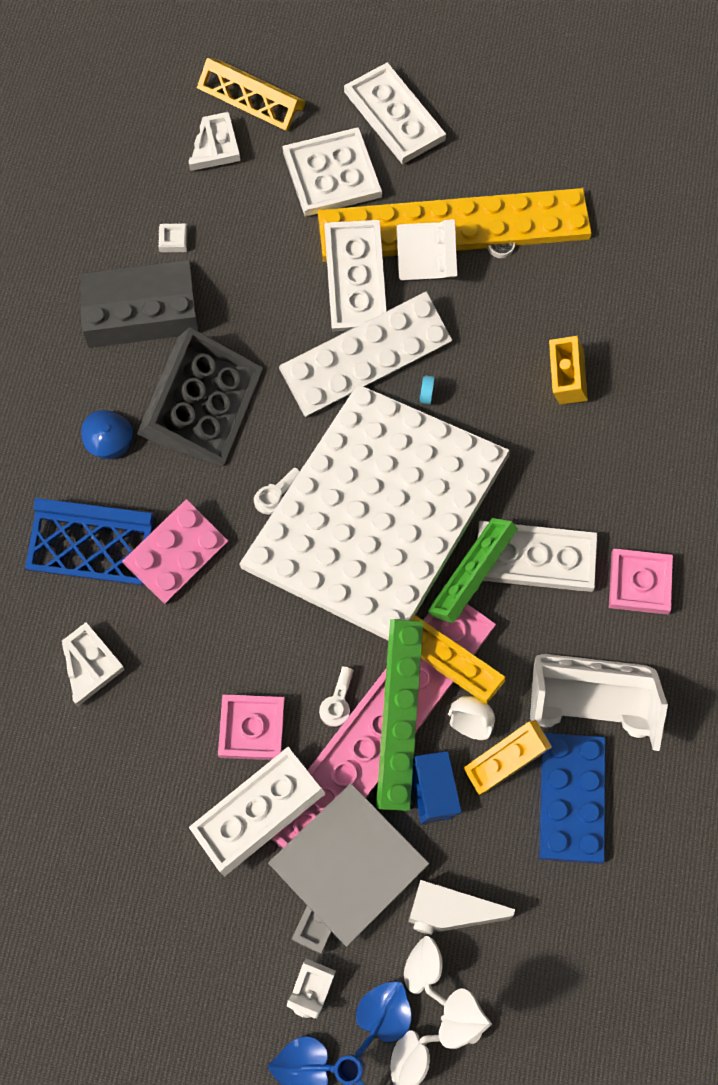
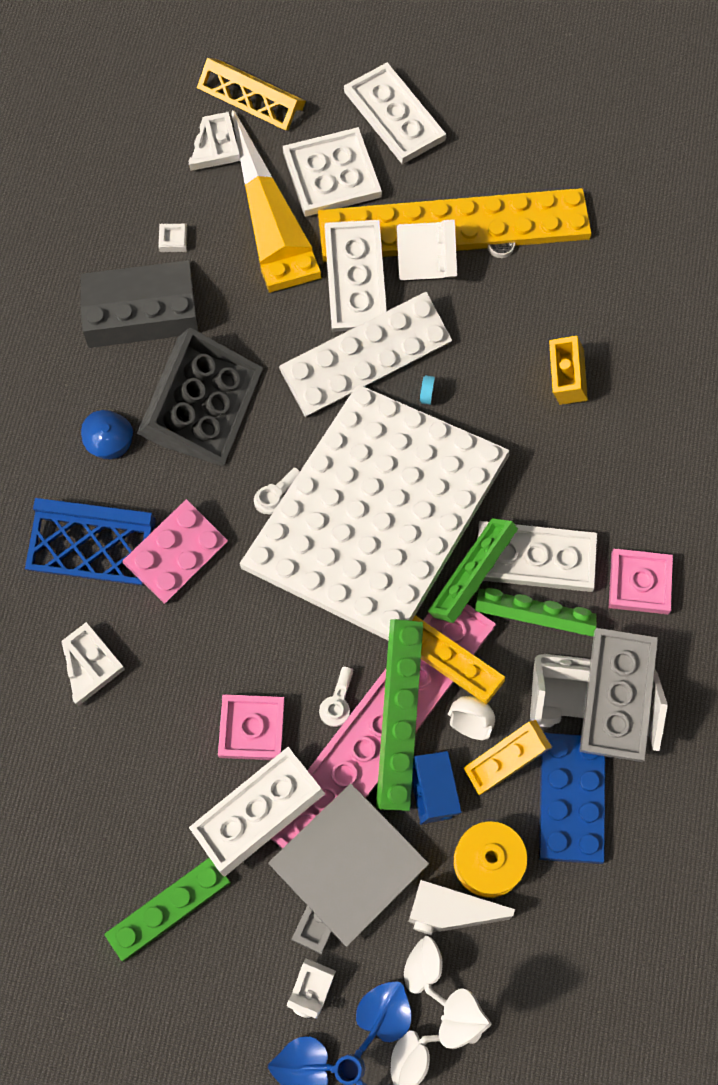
(166, 909): none -> bright green plate
(281, 244): none -> yellow plate
(490, 859): none -> yellow wheel
(541, 613): none -> bright green plate
(619, 695): none -> light grey plate

